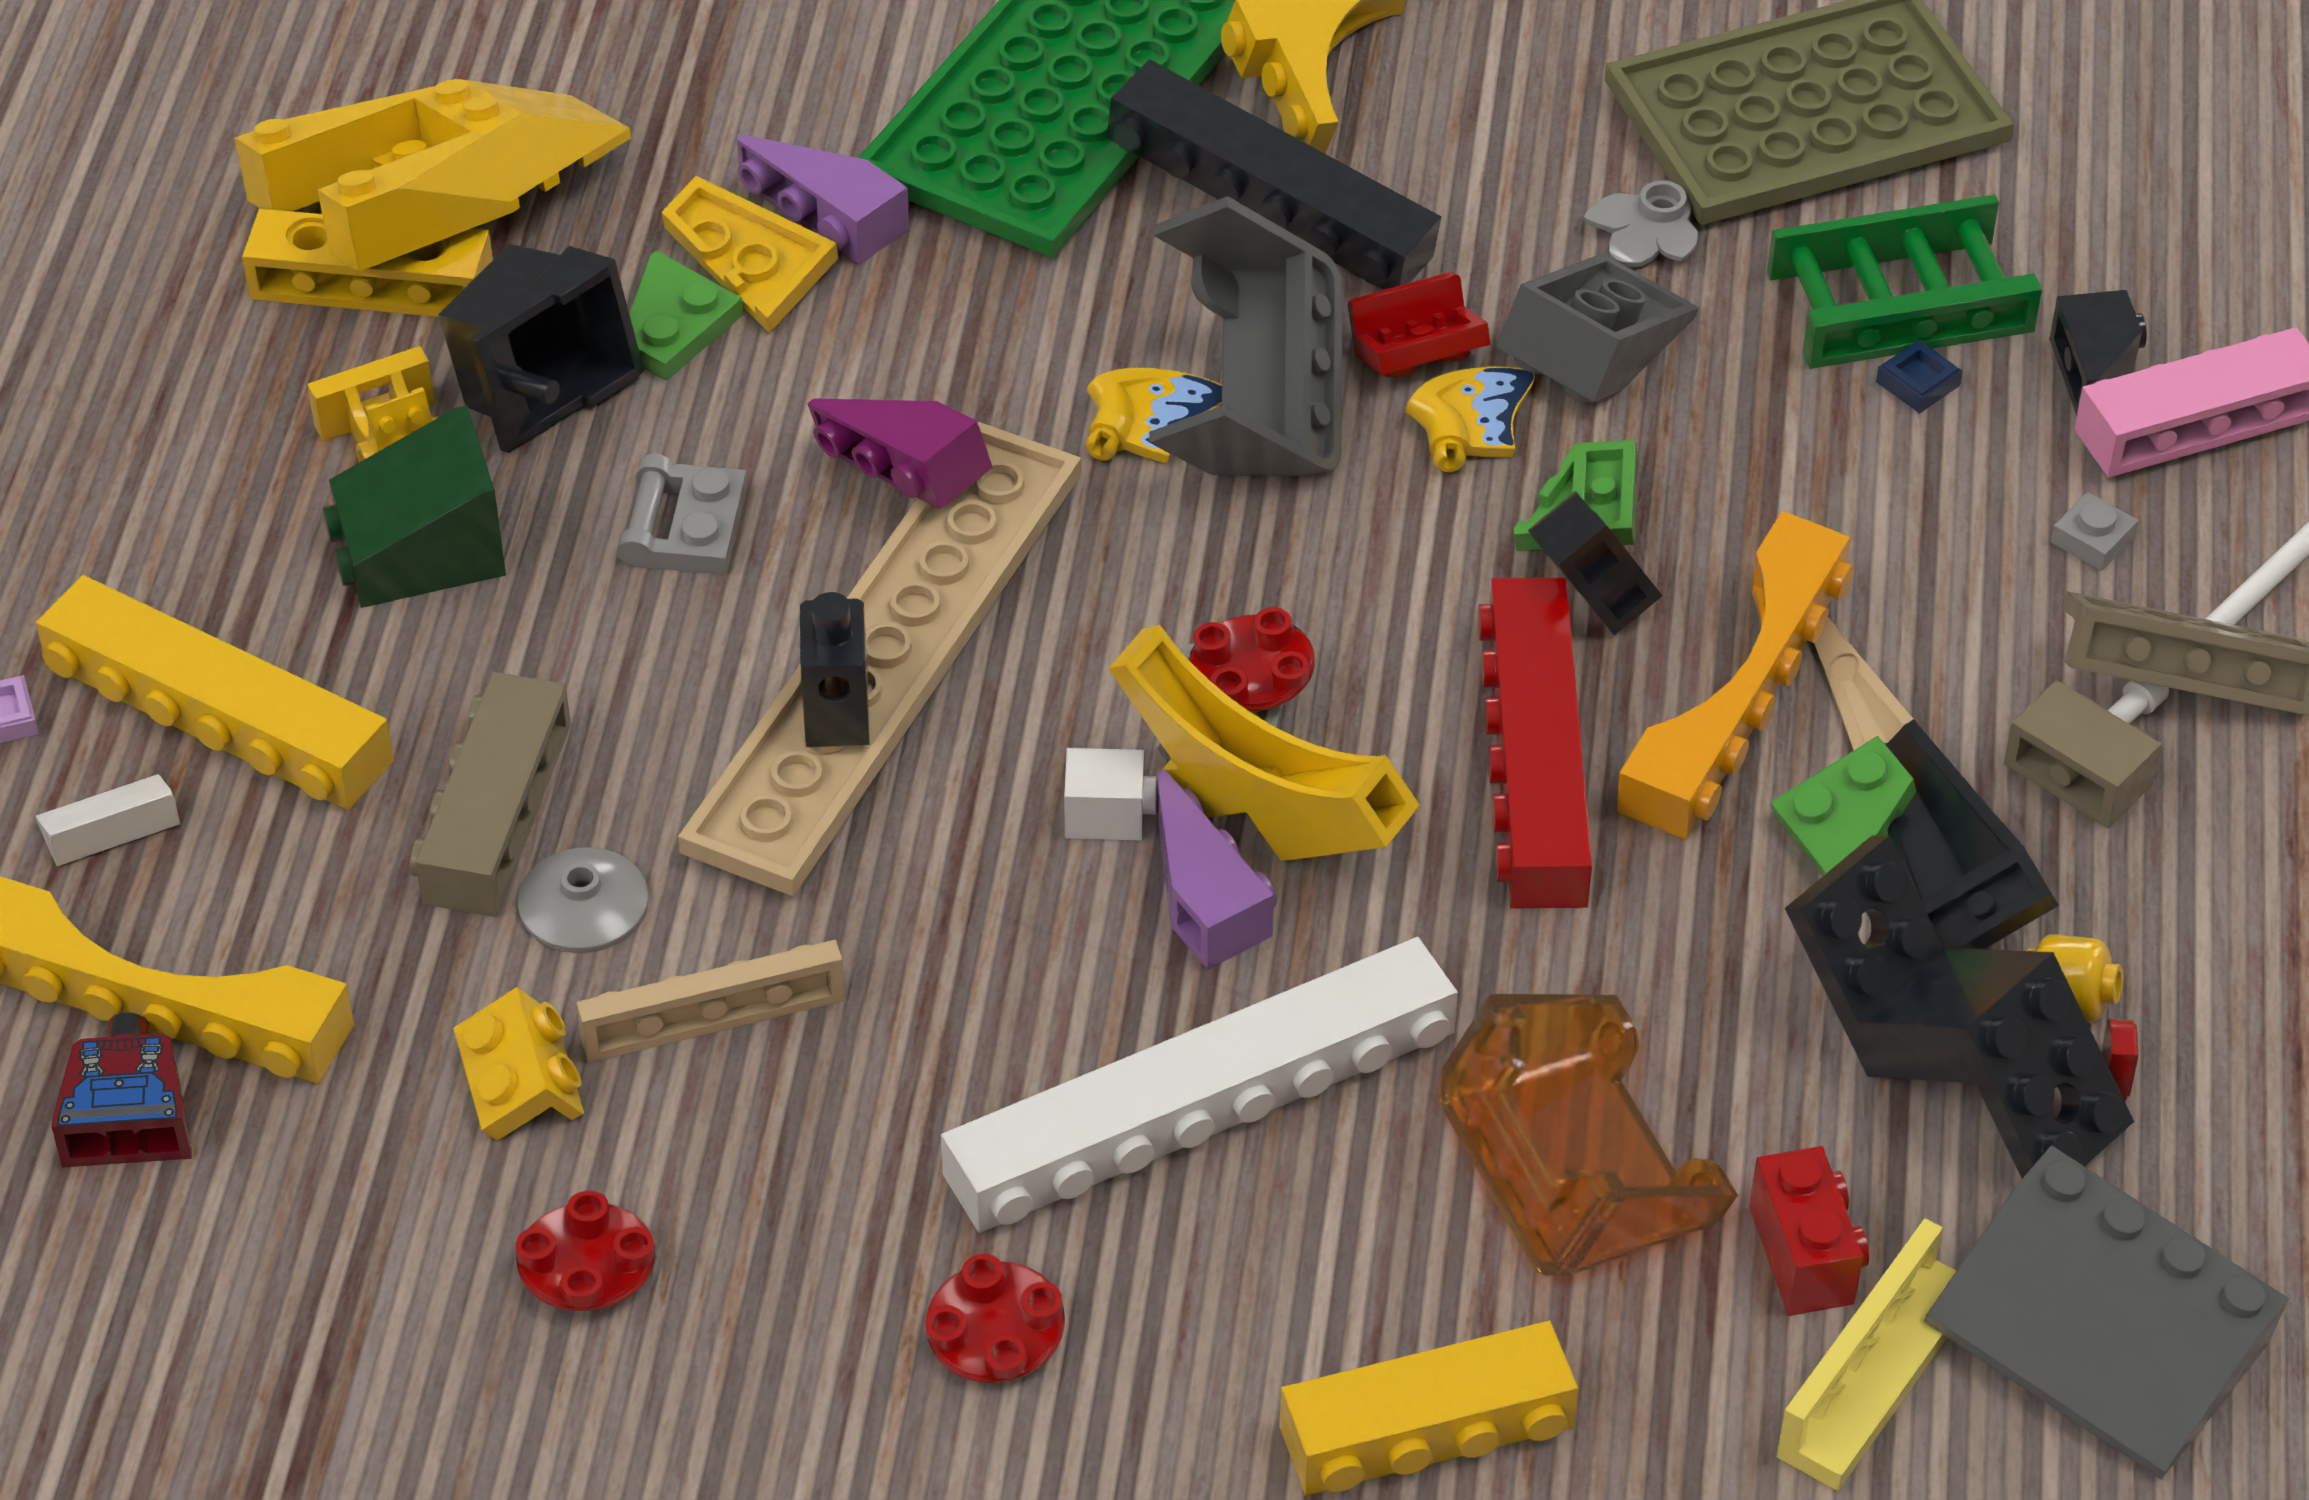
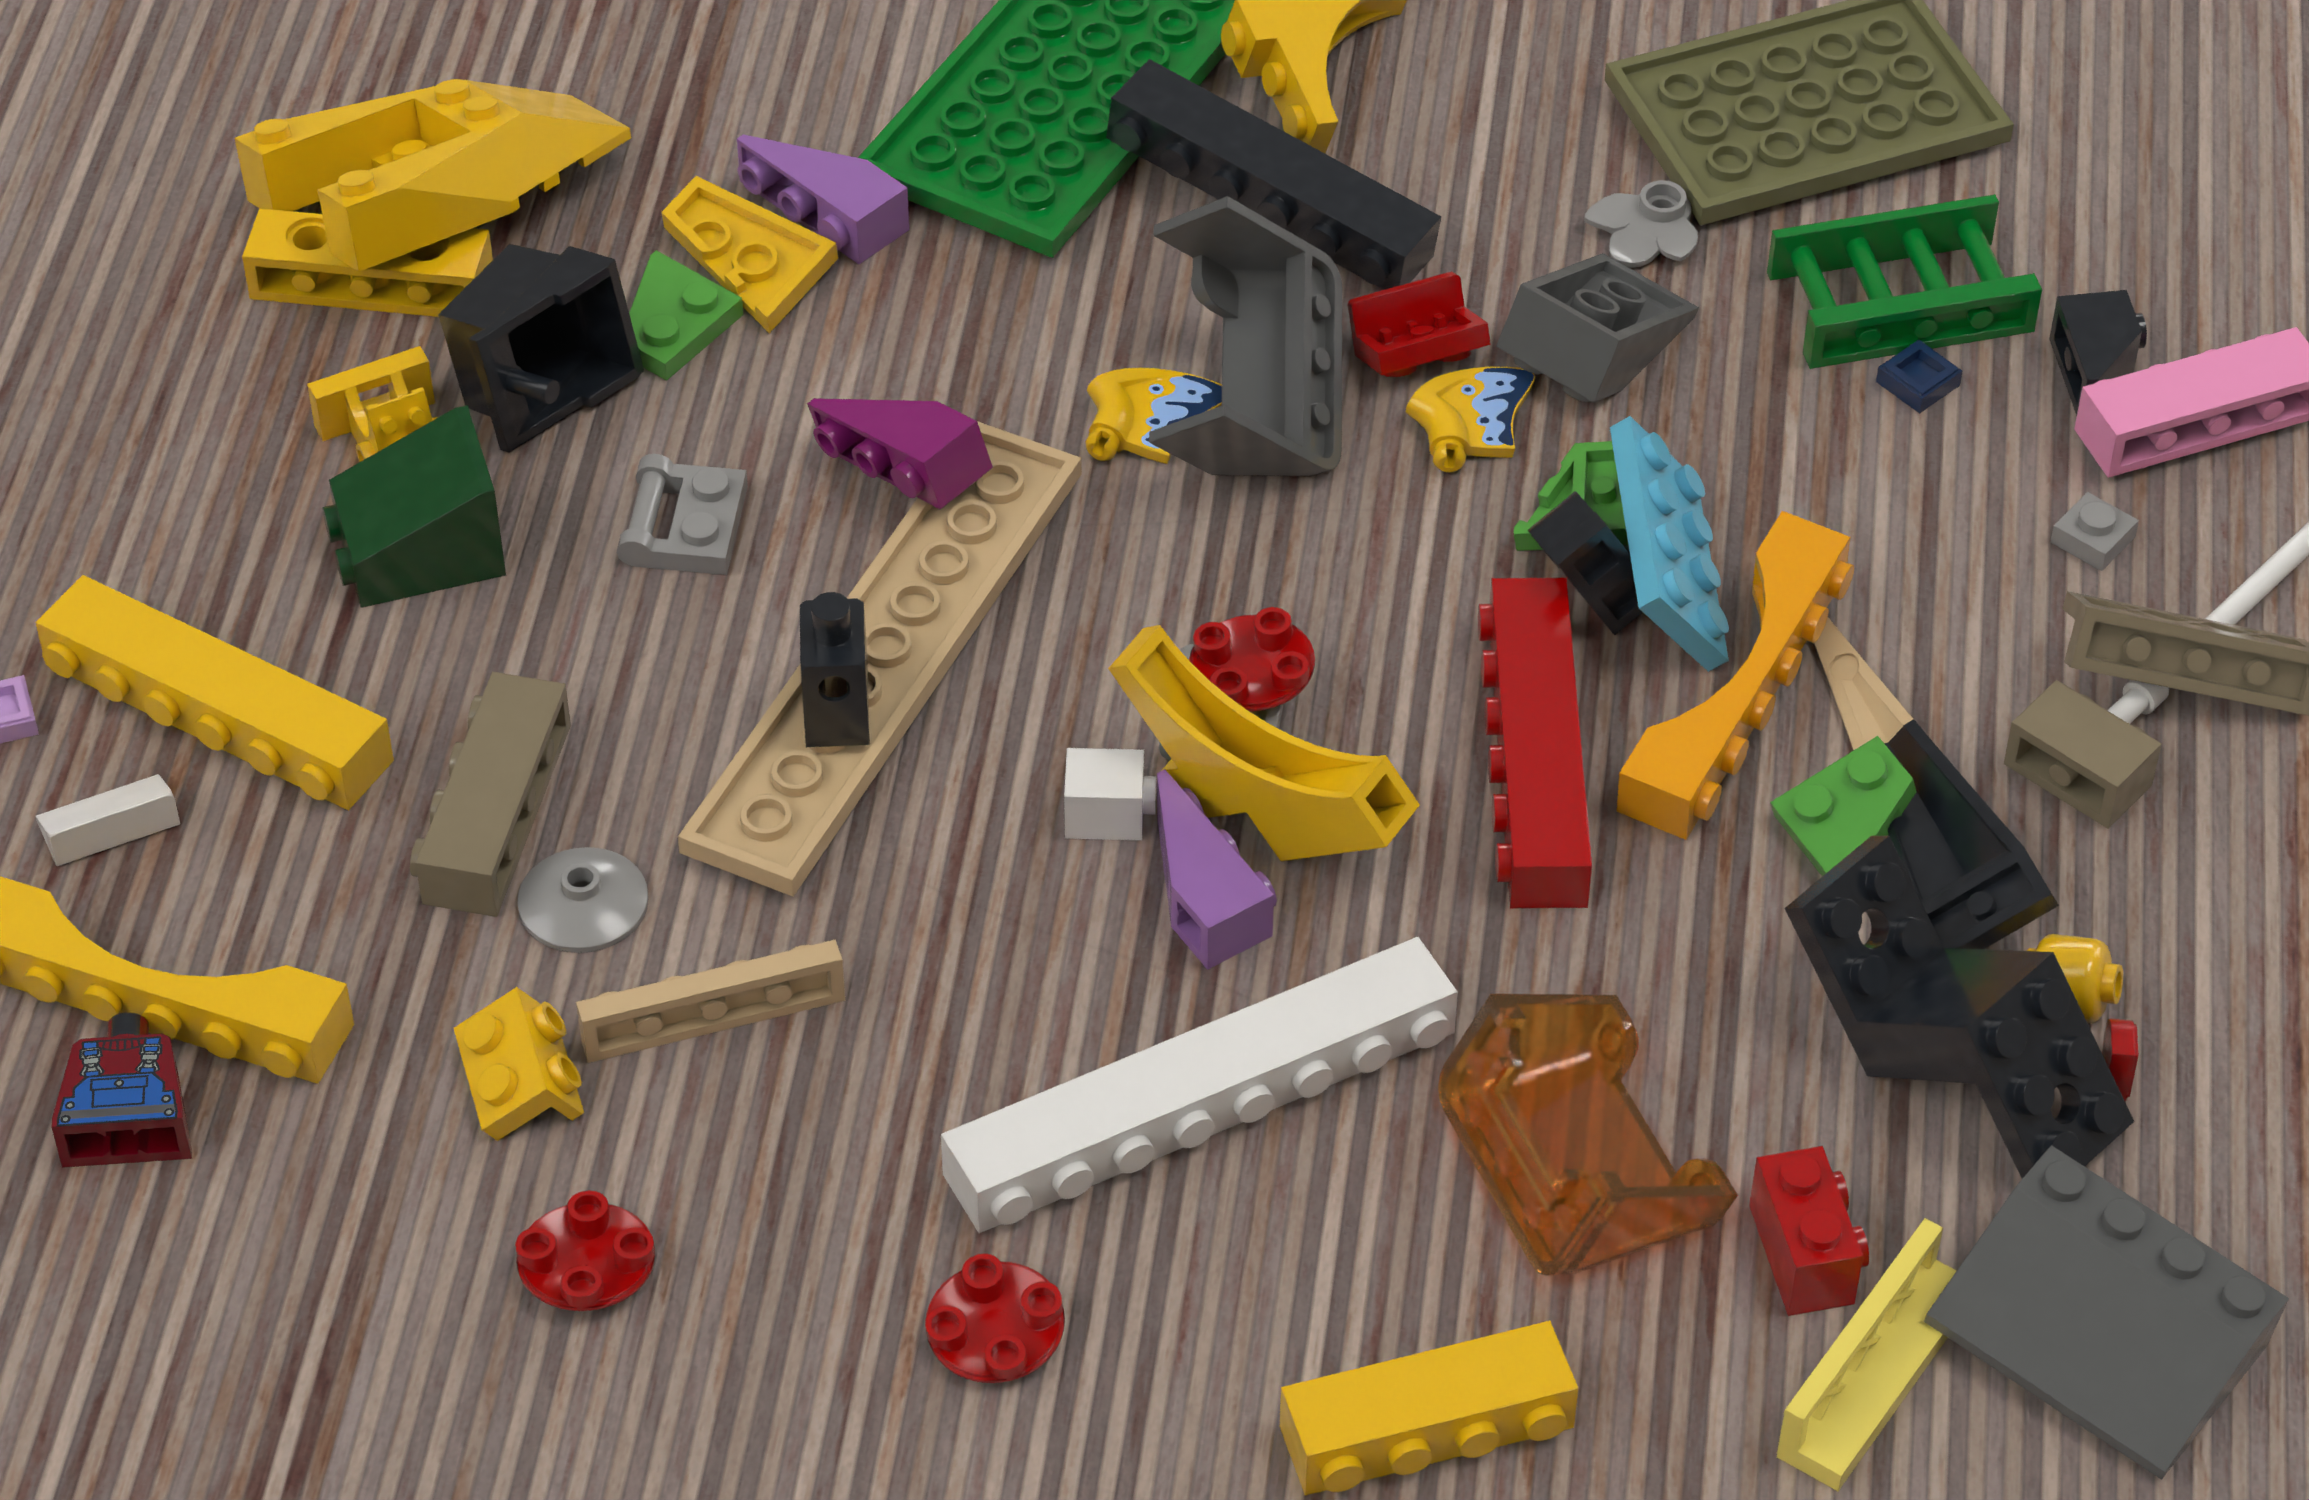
(1669, 543): none -> medium azure plate

